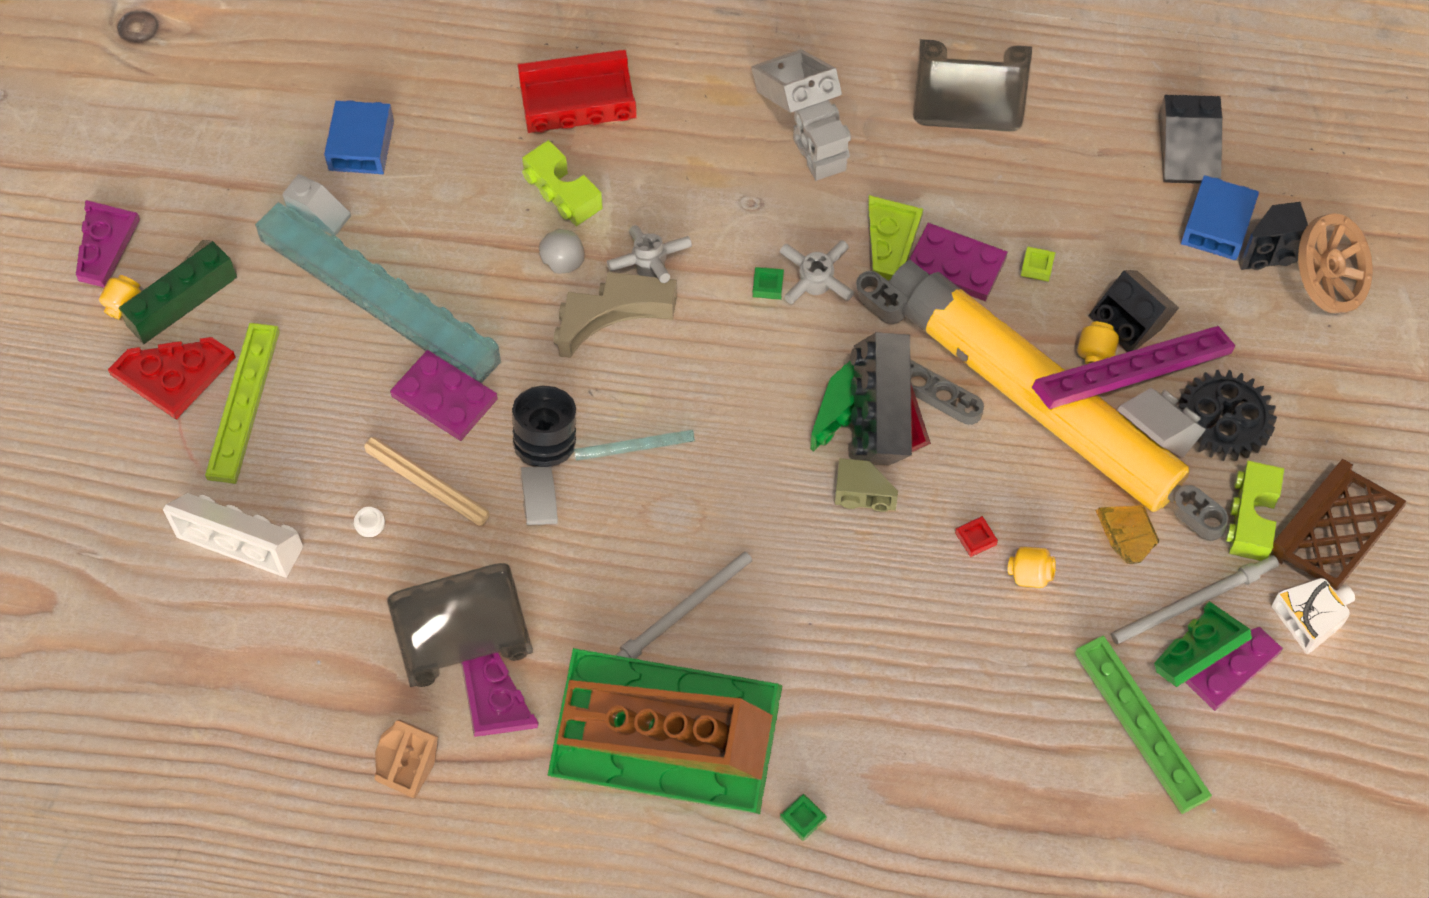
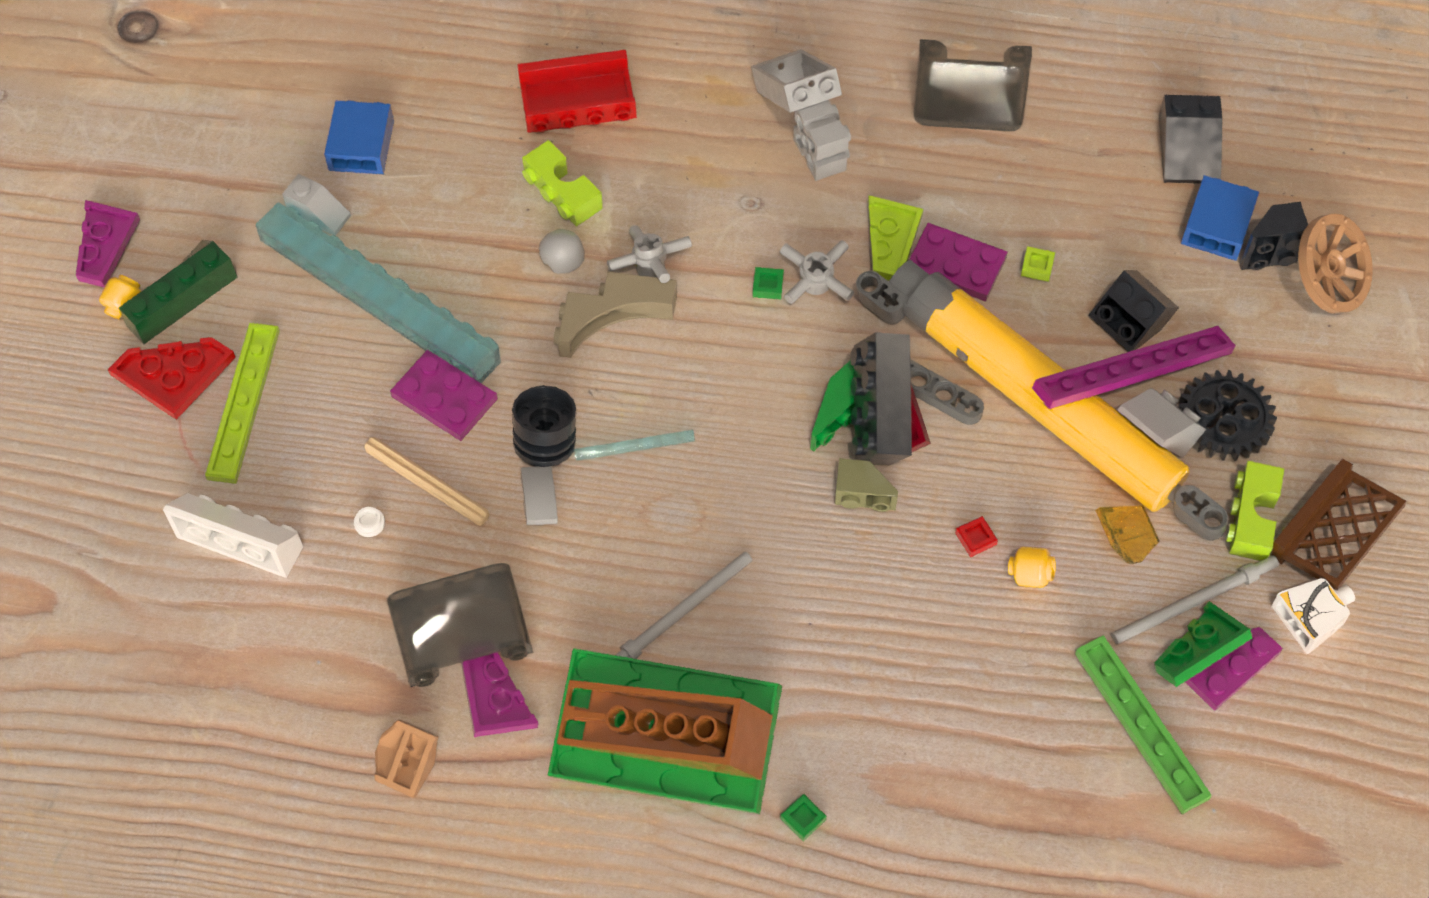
(1097, 342): yellow head -> none

